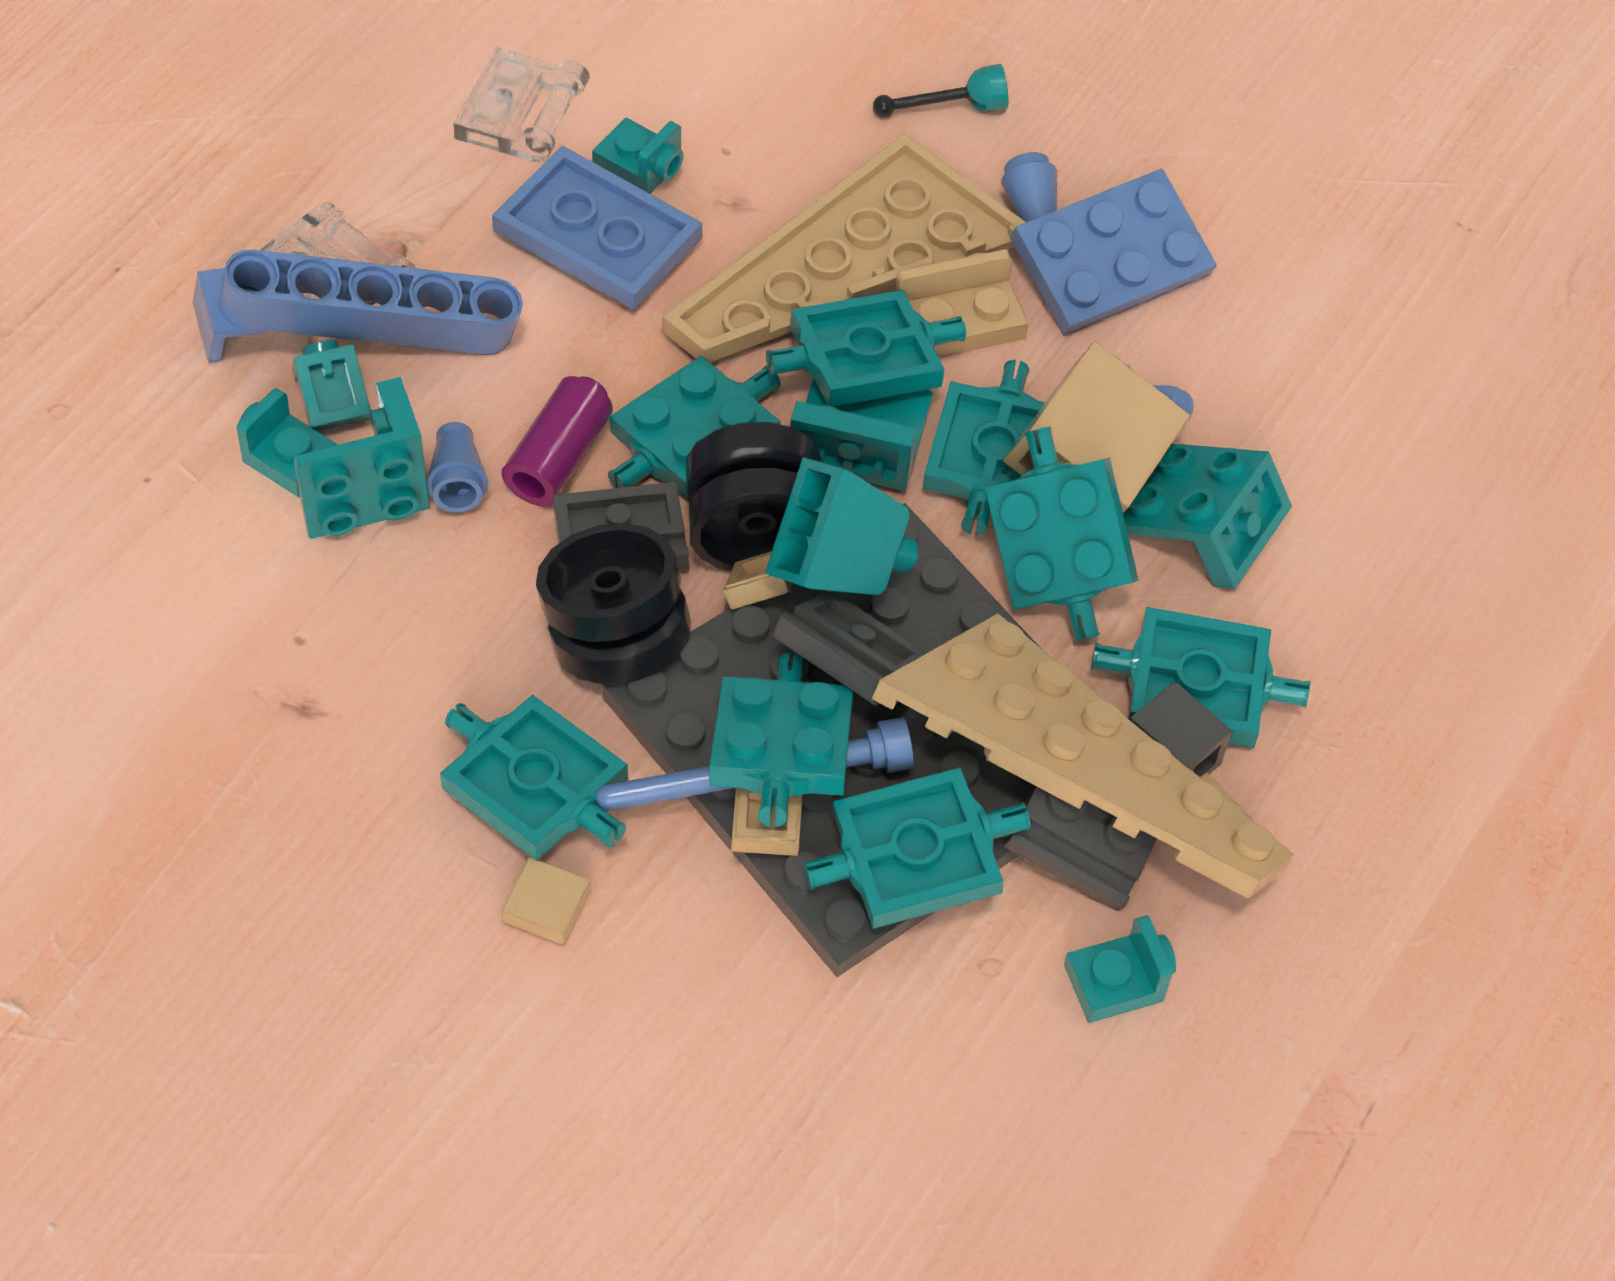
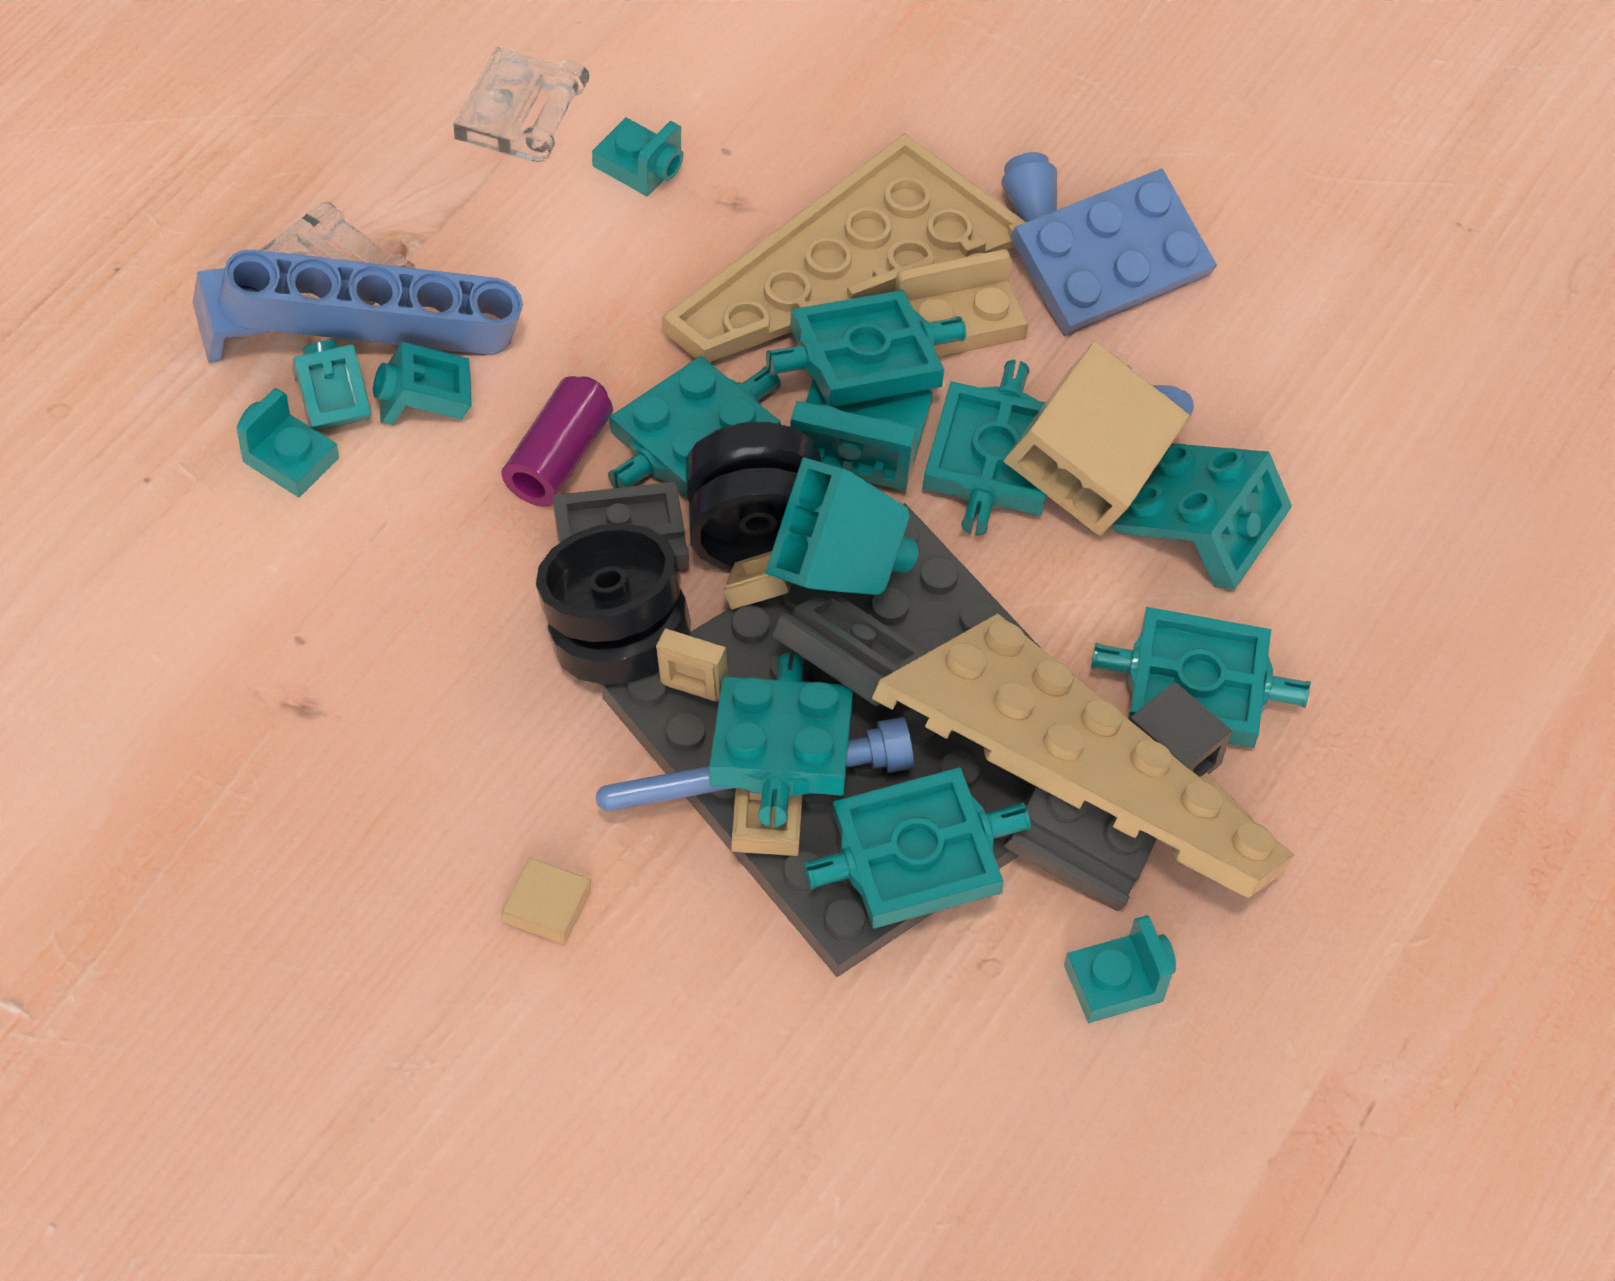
(369, 476): teal bracket -> none
(423, 381): none -> teal bracket
(456, 472): medium blue cone -> none
(533, 776): teal plate -> none
(597, 227): medium blue plate -> none
(691, 664): none -> tan tile
(984, 89): hinge -> none
(1061, 533): teal plate -> none

